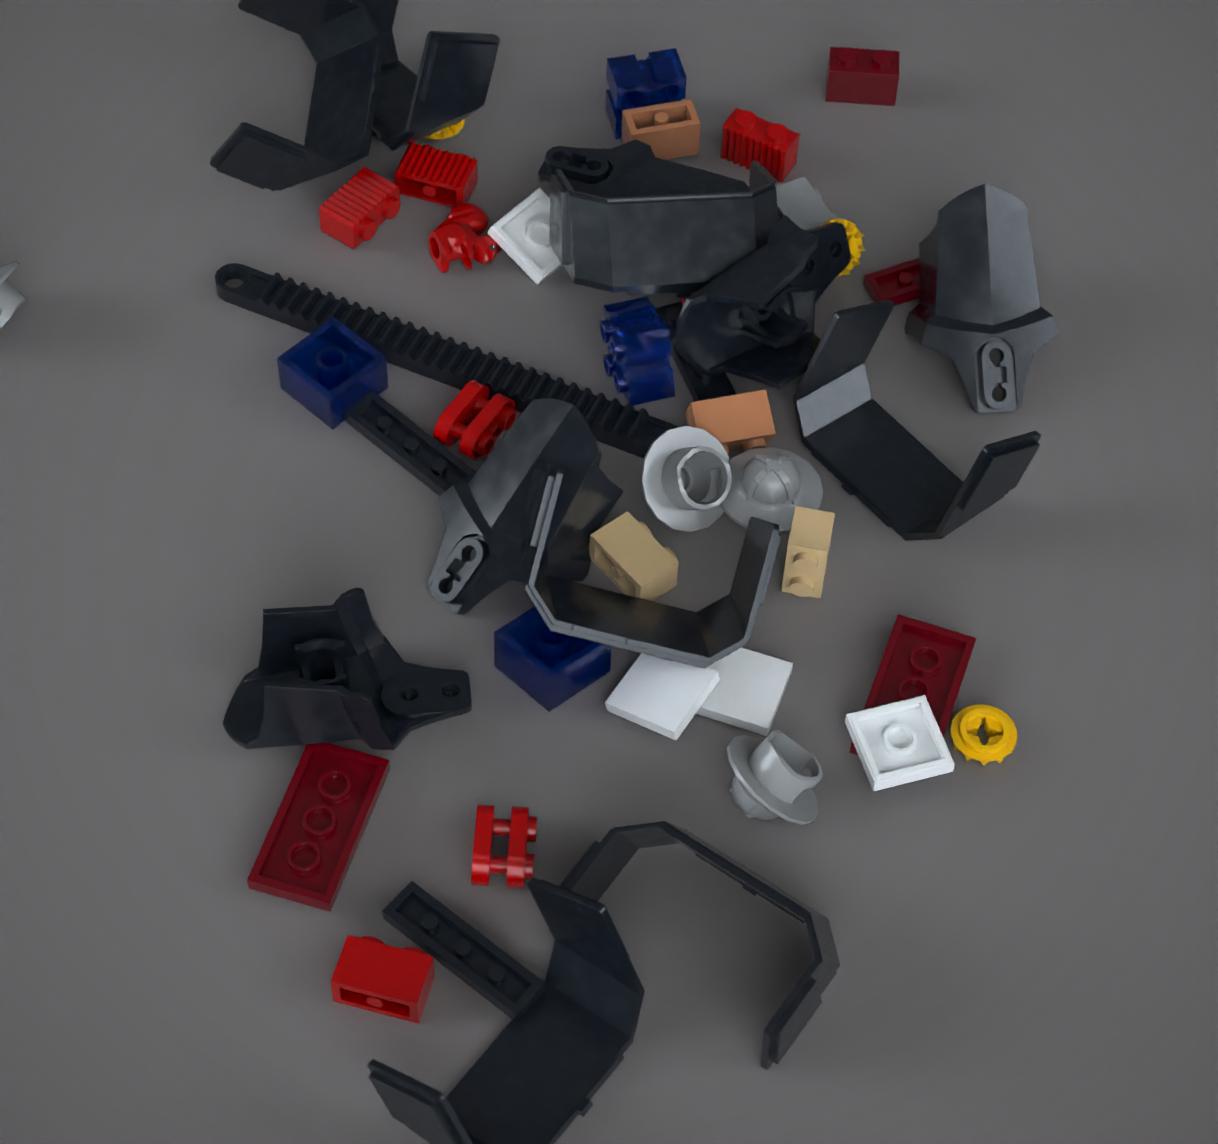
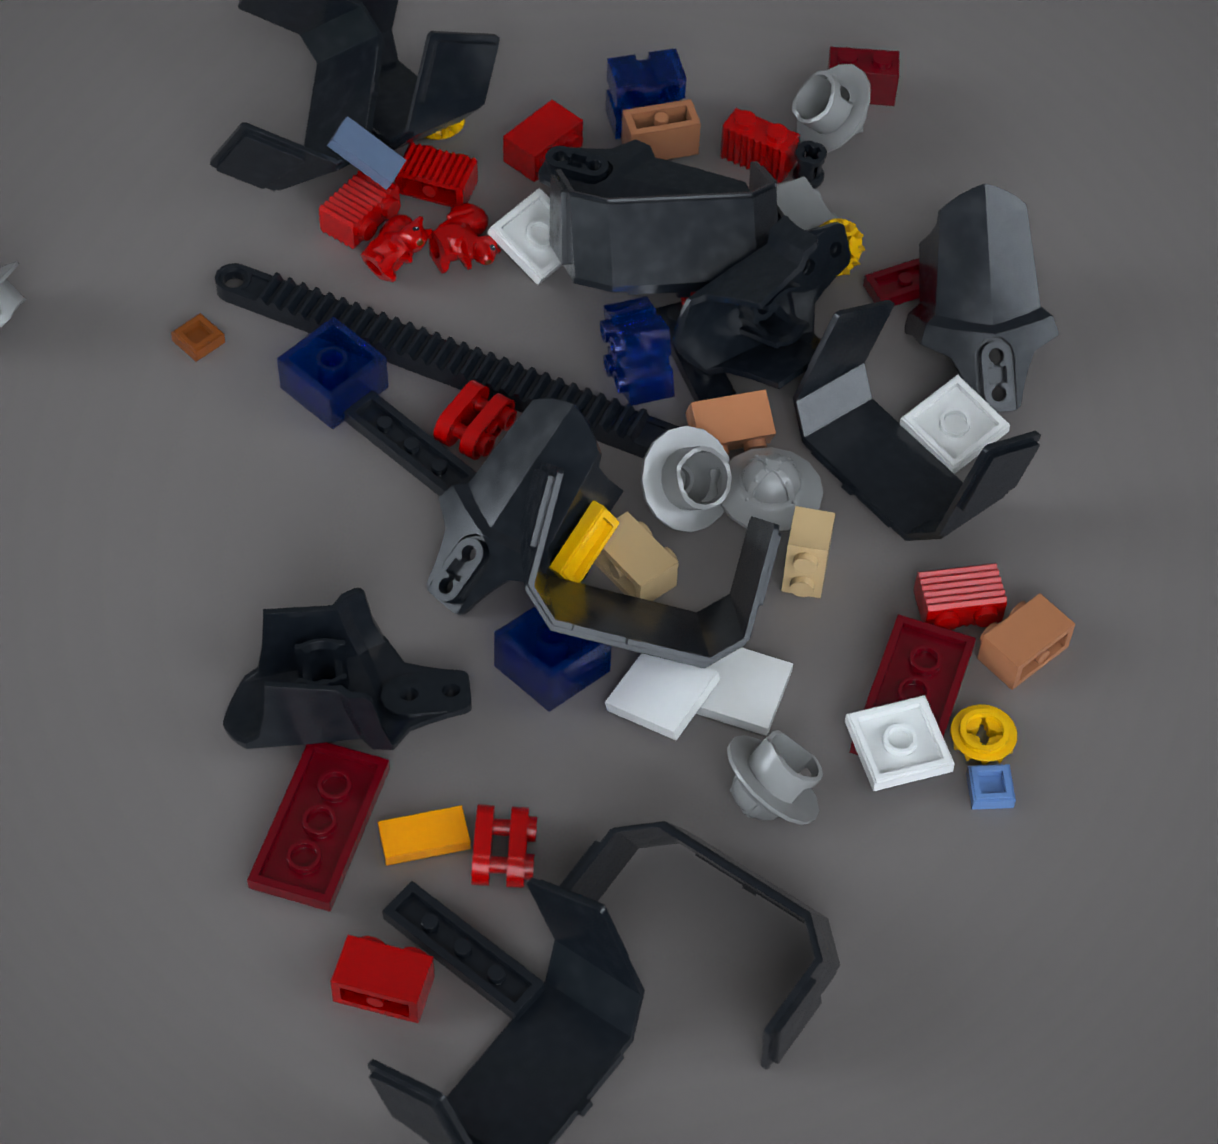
(198, 337): none -> dark orange tile
(366, 152): none -> sand blue tile
(395, 245): none -> red animal
(424, 835): none -> light orange tile
(530, 140): none -> red brick
(584, 543): none -> yellow tile
(811, 163): none -> black bush
(832, 106): none -> light grey helmet
(955, 424): none -> white tile
(961, 596): none -> red brick
(990, 786): none -> medium blue tile
(1025, 640): none -> nougat brick

